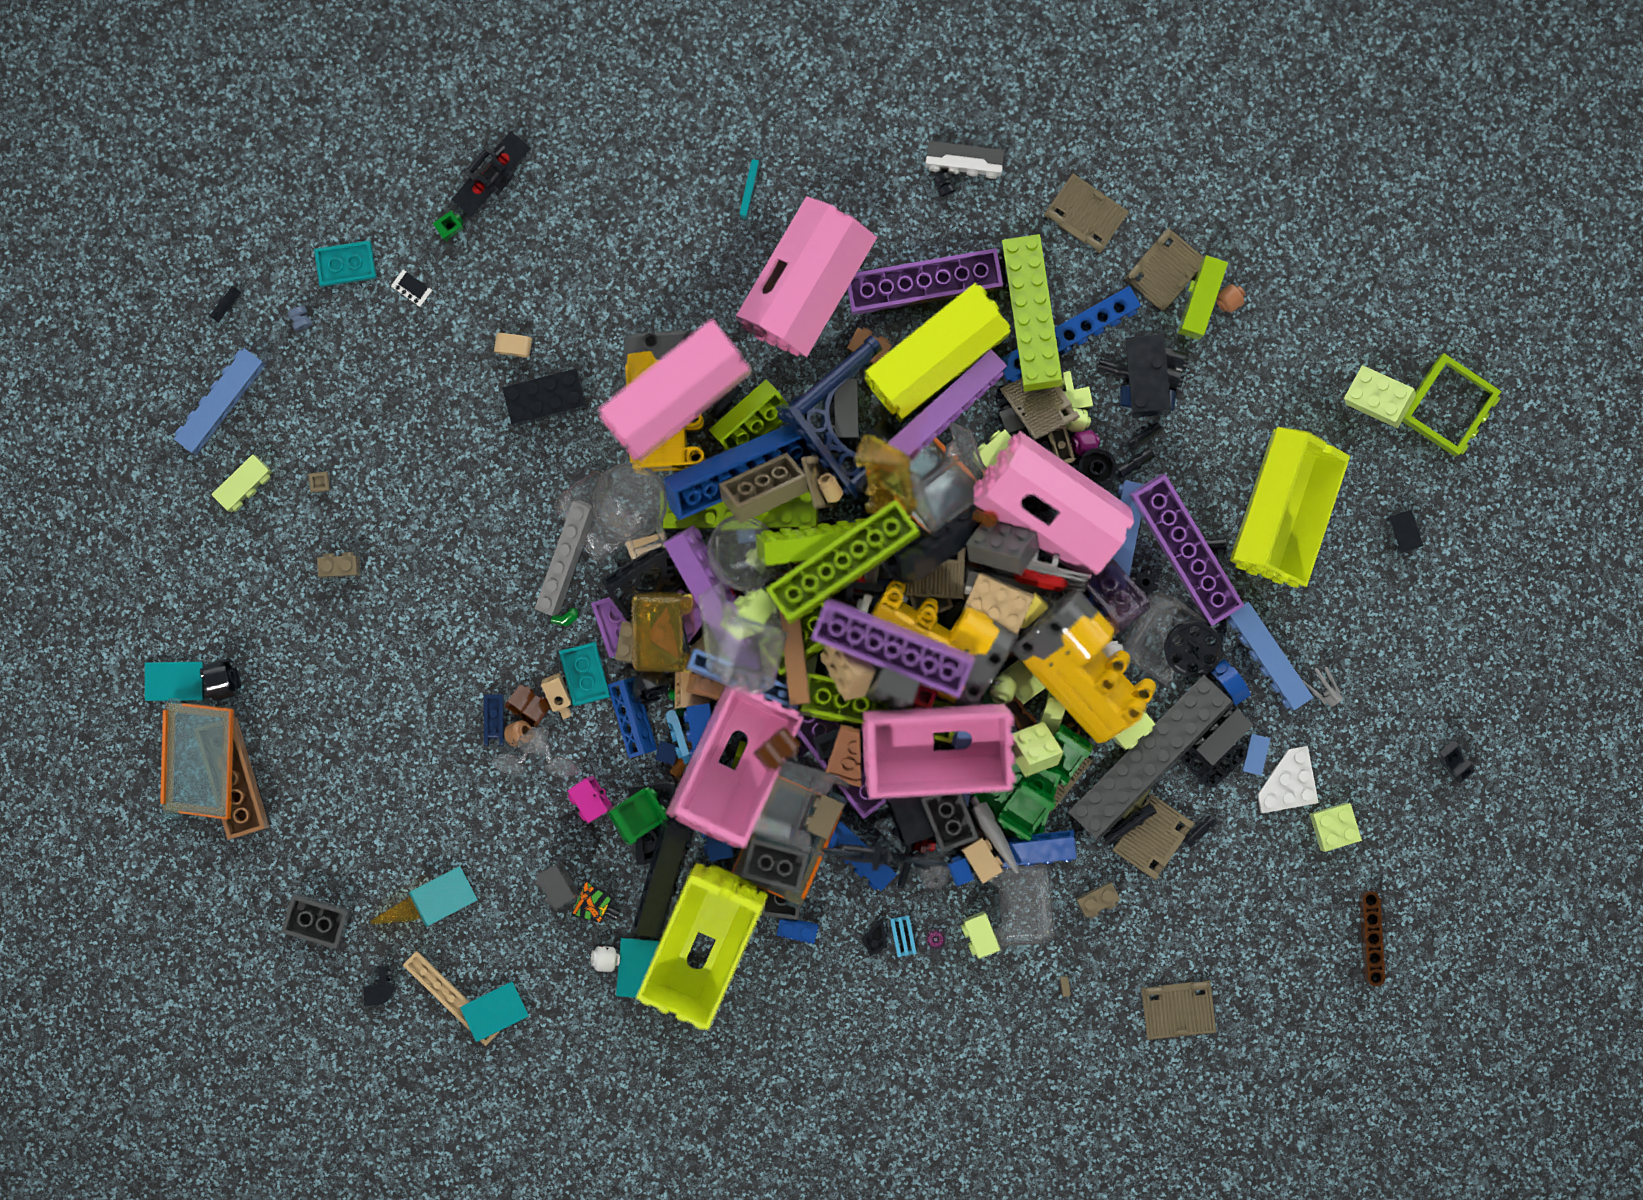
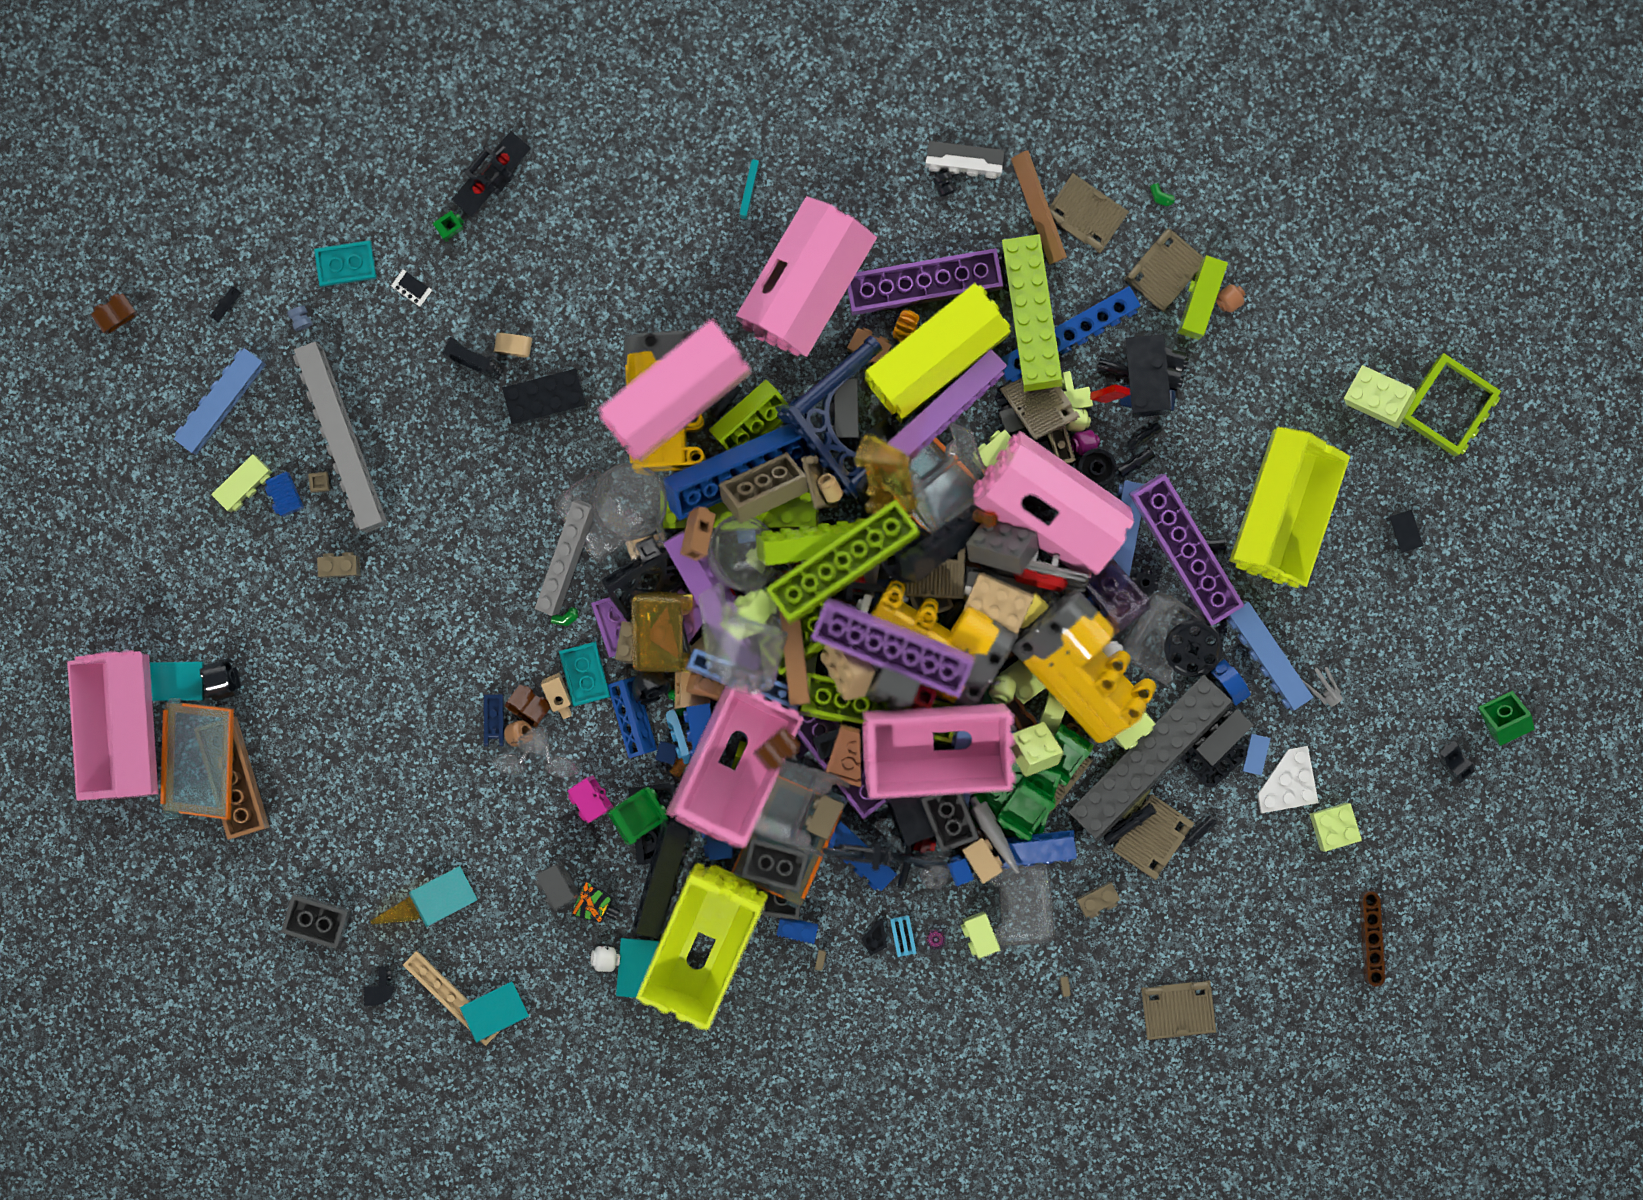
(112, 725): none -> bright pink panel
(114, 313): none -> reddish brown brick
(284, 494): none -> blue brick
(340, 437): none -> light grey brick
(459, 355): none -> black fence
(648, 548): none -> black tile
(697, 533): none -> medium nougat brick
(820, 959): none -> dark tan tile
(905, 325): none -> light orange gear
(1038, 207): none -> medium nougat tile
(1110, 393): none -> red tile
(1160, 197): none -> green arm
(1506, 718): none -> green slope

